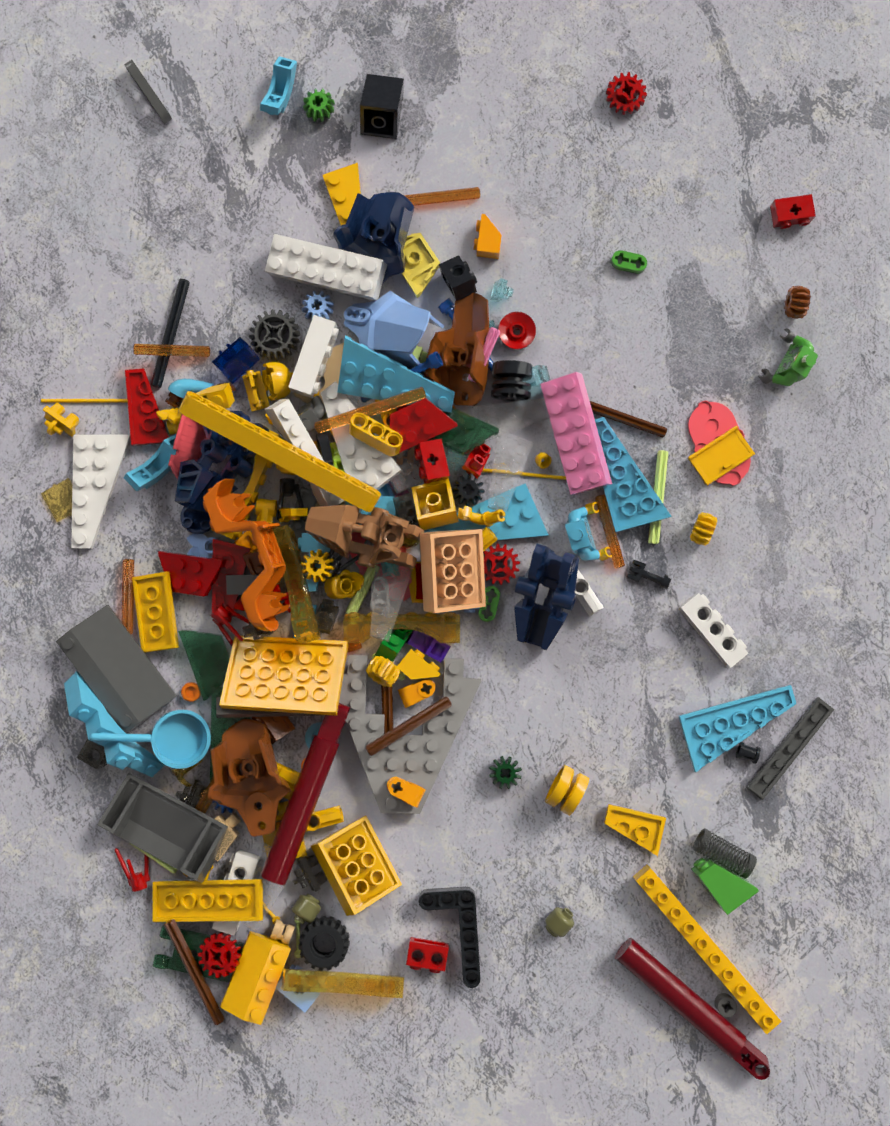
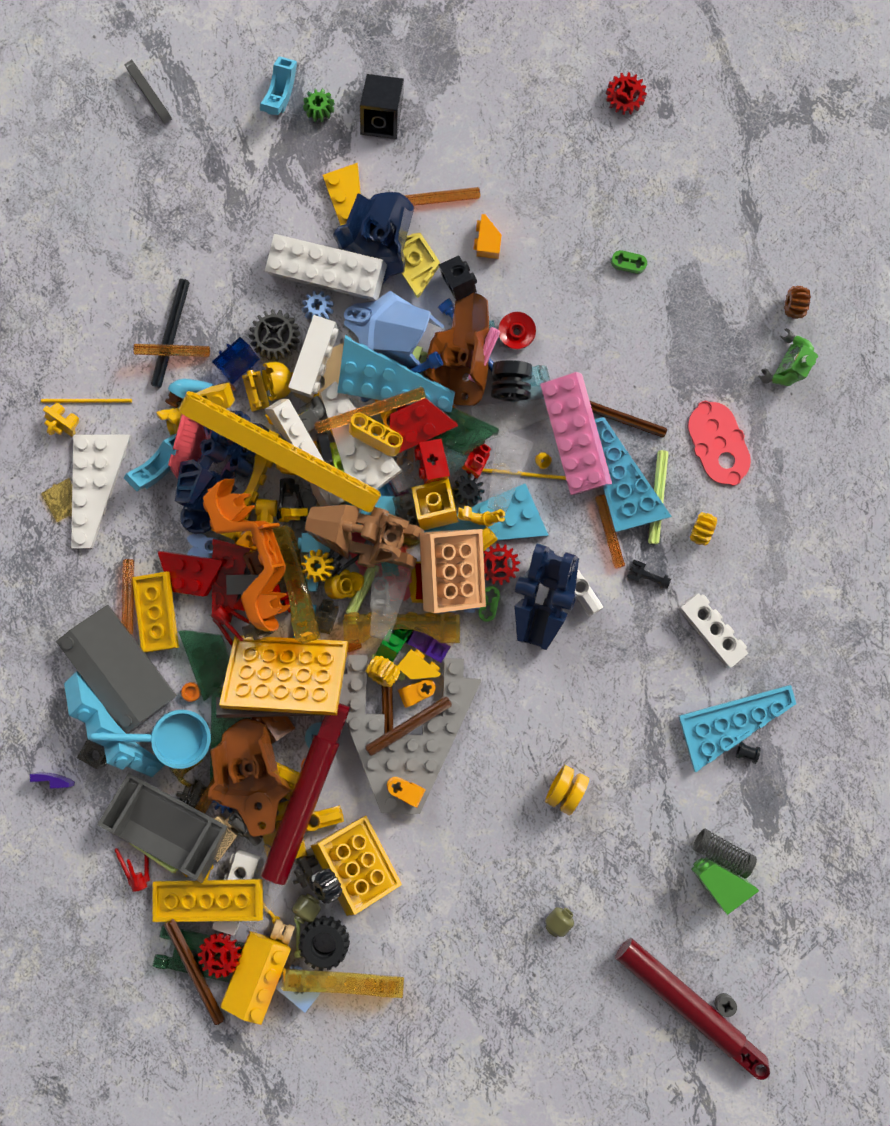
(55, 780): none -> dark purple slope
(142, 409): red wing -> none
(239, 824): none -> dark grey pin
(326, 885): none -> black gear
(428, 948): red brick -> none
(465, 926): black beam -> none
(501, 290): clear light blue tile -> none
(504, 779): dark green gear -> none
(581, 536): medium azure torso -> none
(636, 825): yellow wing -> none
(707, 949): yellow brick -> none
(726, 451): yellow door -> none
(790, 748): dark grey tile -> none
(799, 205): red brick -> none

